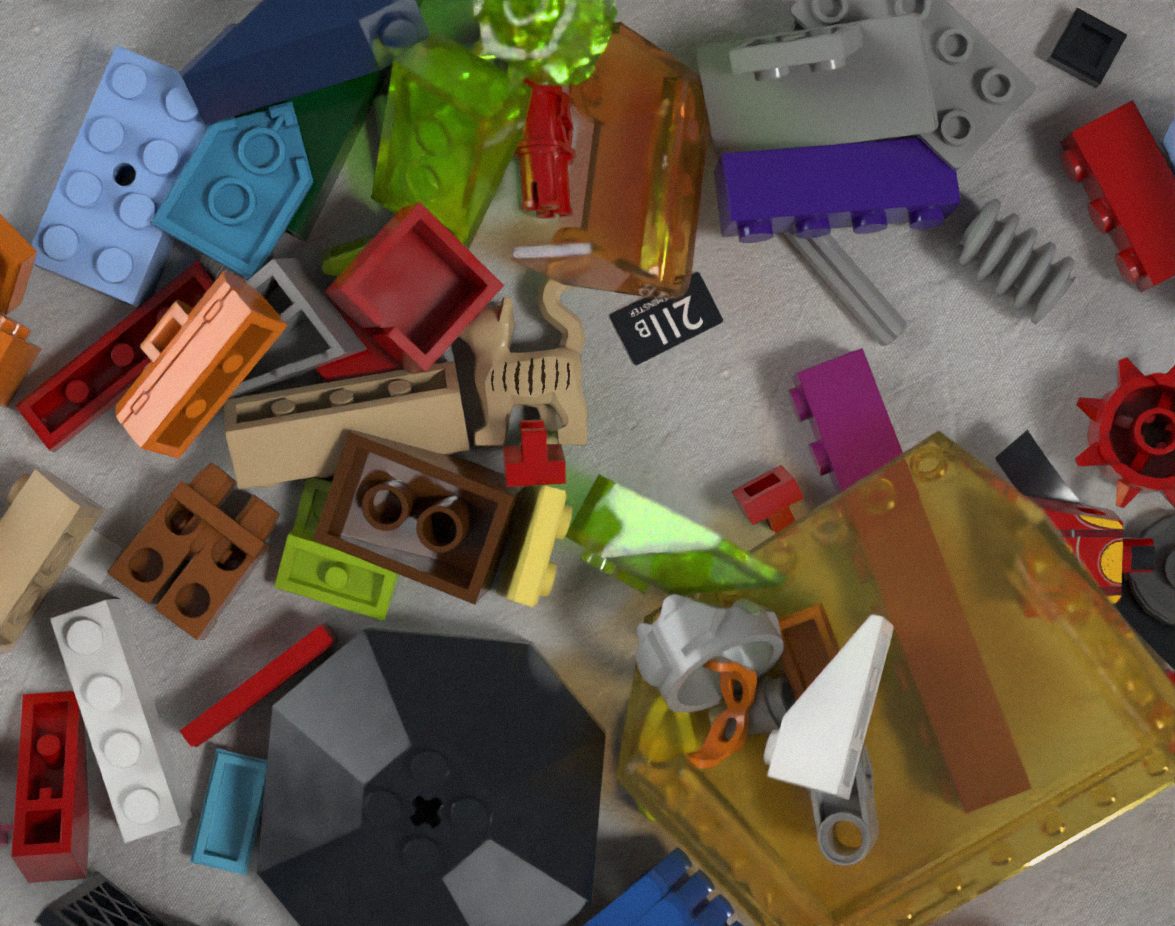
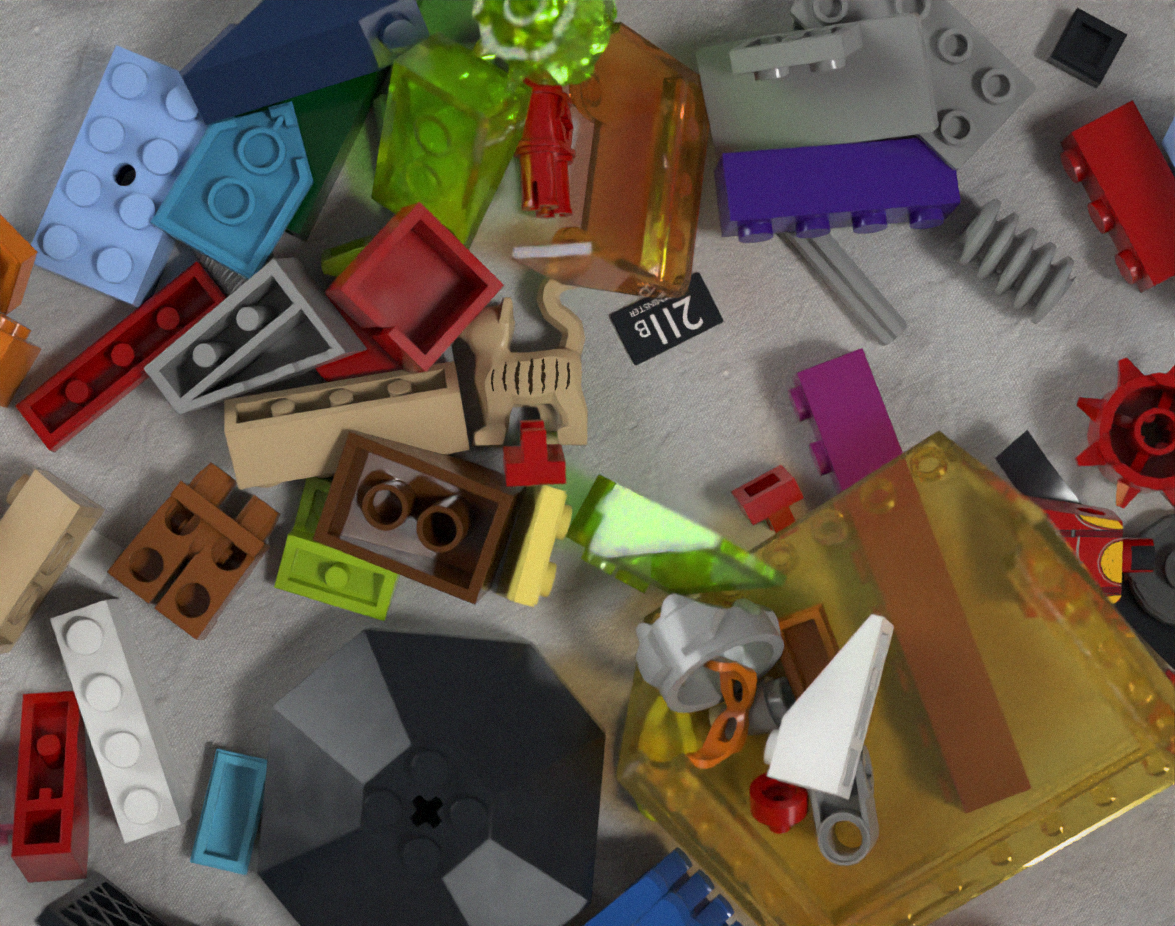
(197, 364): orange piece -> none
(259, 685): red tile -> none
(777, 803): none -> red tile

